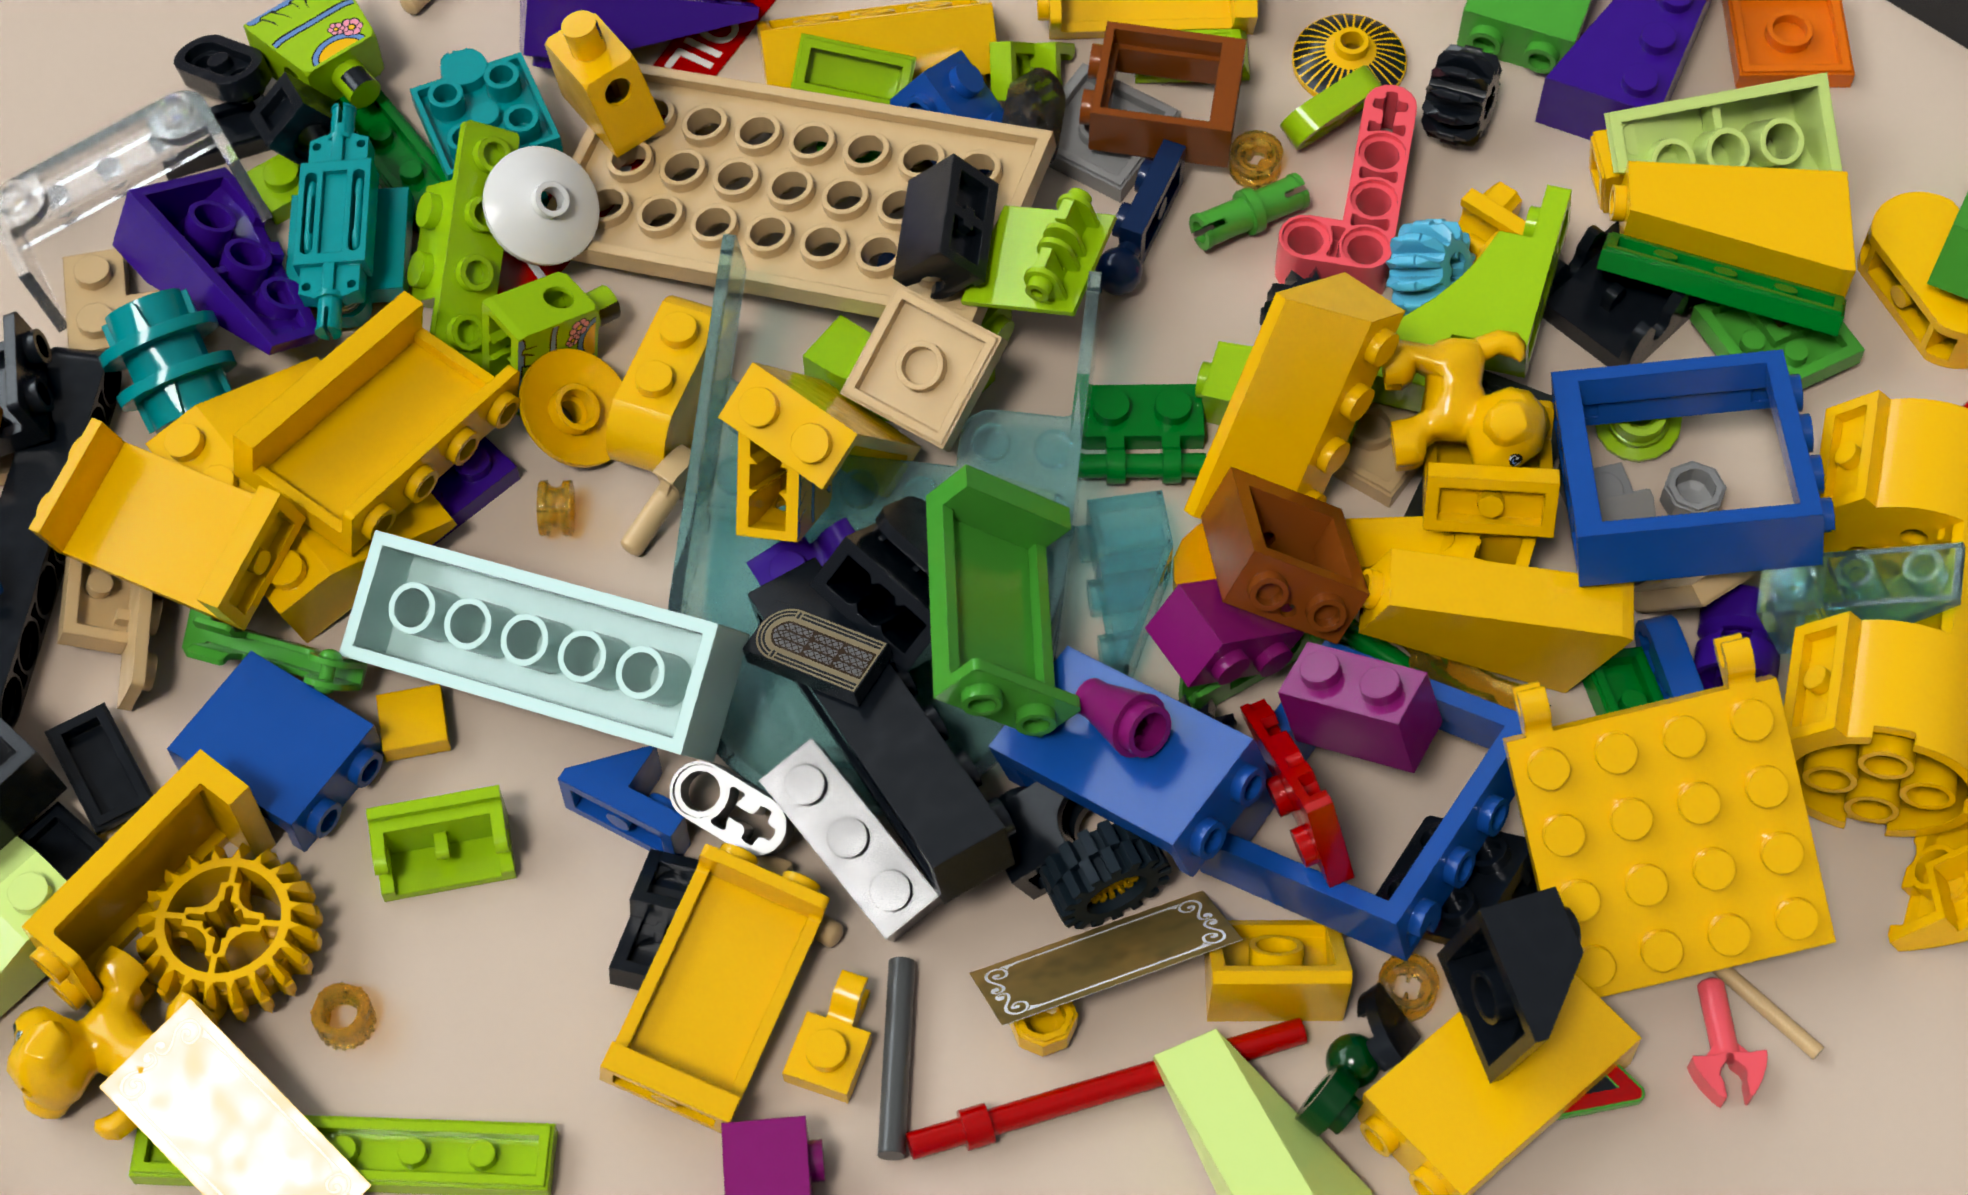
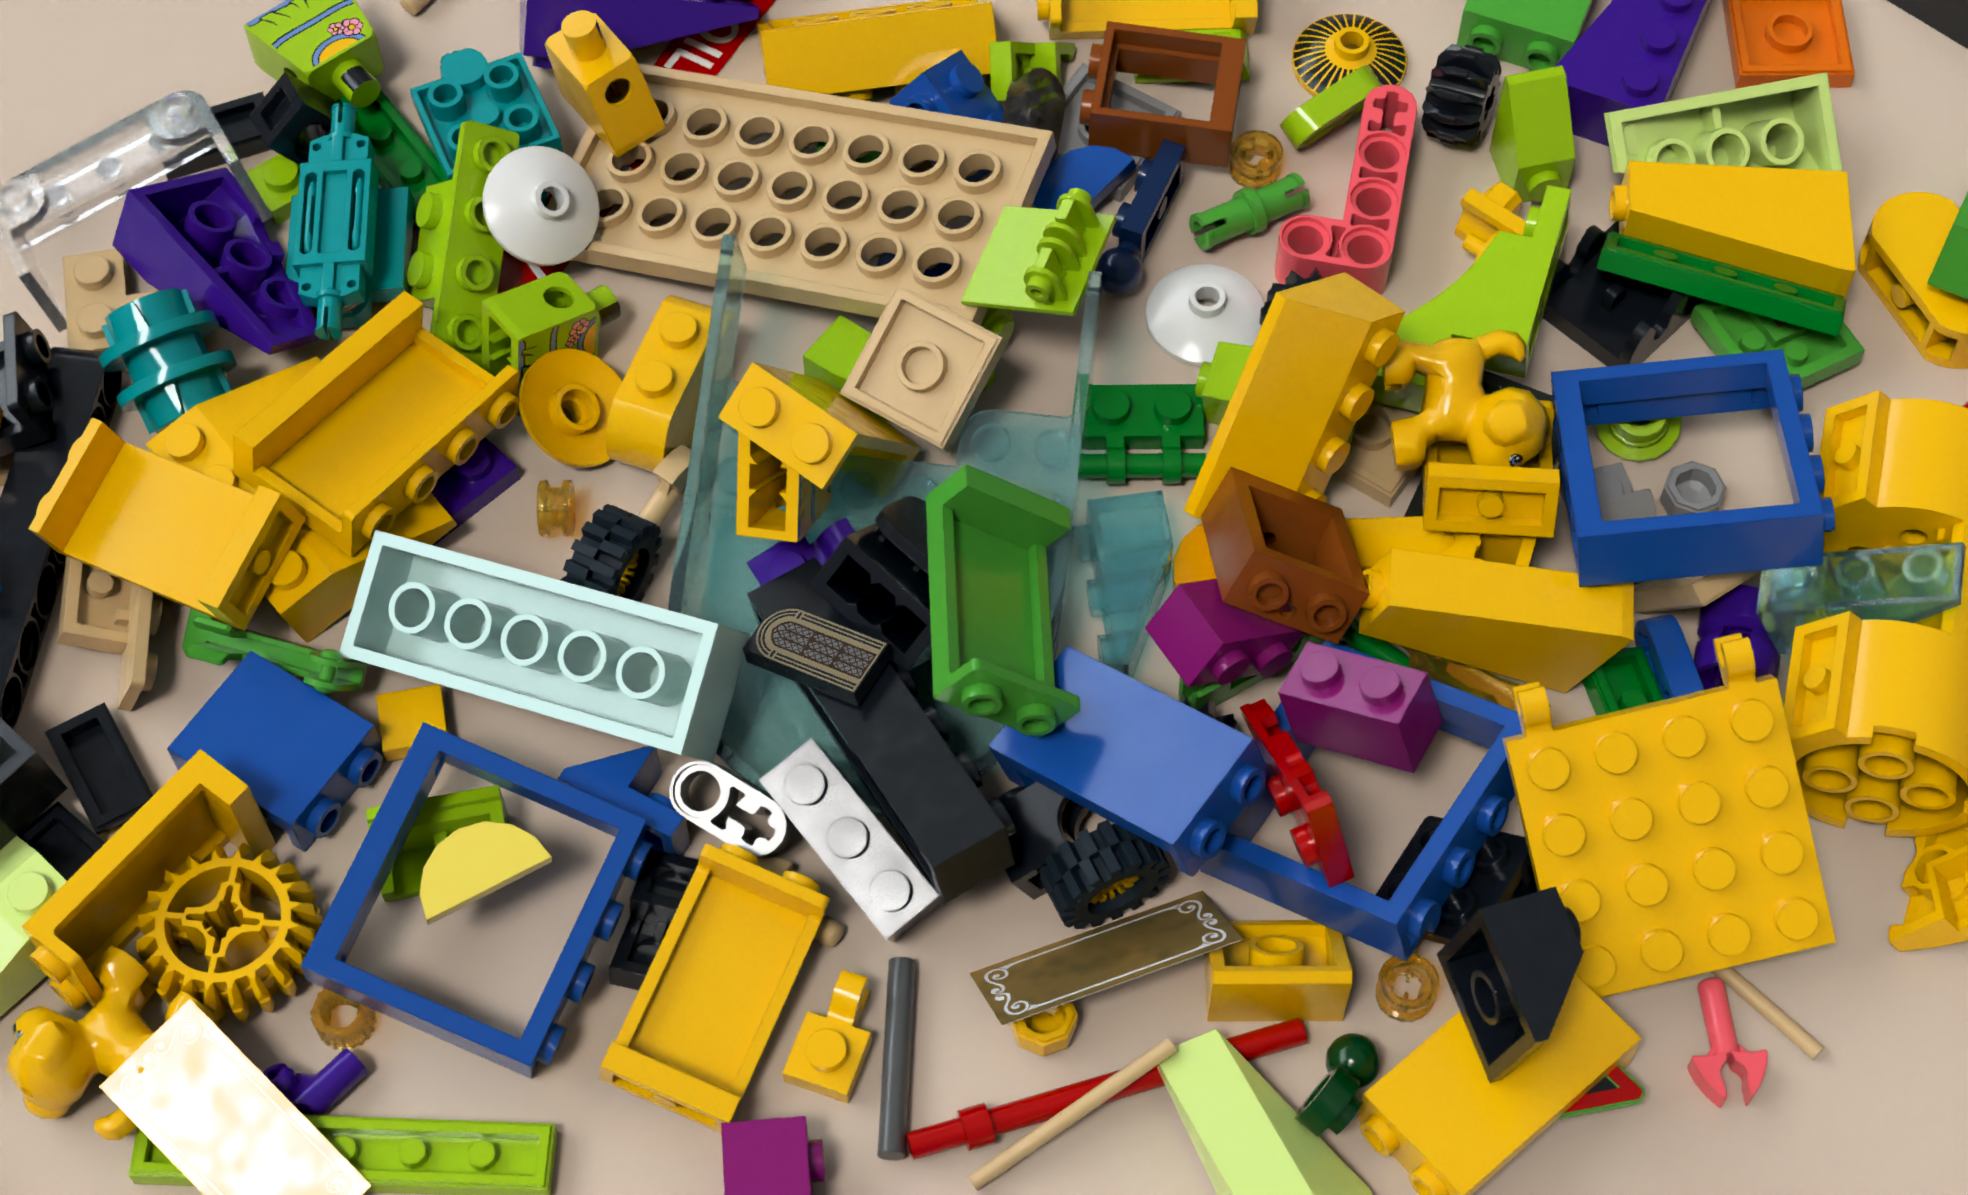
(223, 69): black plate -> none
(318, 1091): none -> dark purple arm
(378, 853): none -> blue window
(475, 864): none -> light yellow tile
(615, 554): none -> black bush
(850, 69): lime tile -> none
(947, 227): black hinge -> none
(1072, 1113): none -> tan axle
(1088, 168): none -> blue tile
(1125, 717): magenta cone -> none
(1192, 330): none -> white dish
(1390, 1028): black tile -> none
(1426, 261): medium azure gear -> none
(1534, 133): none -> lime slope
(1601, 168): yellow tile -> none

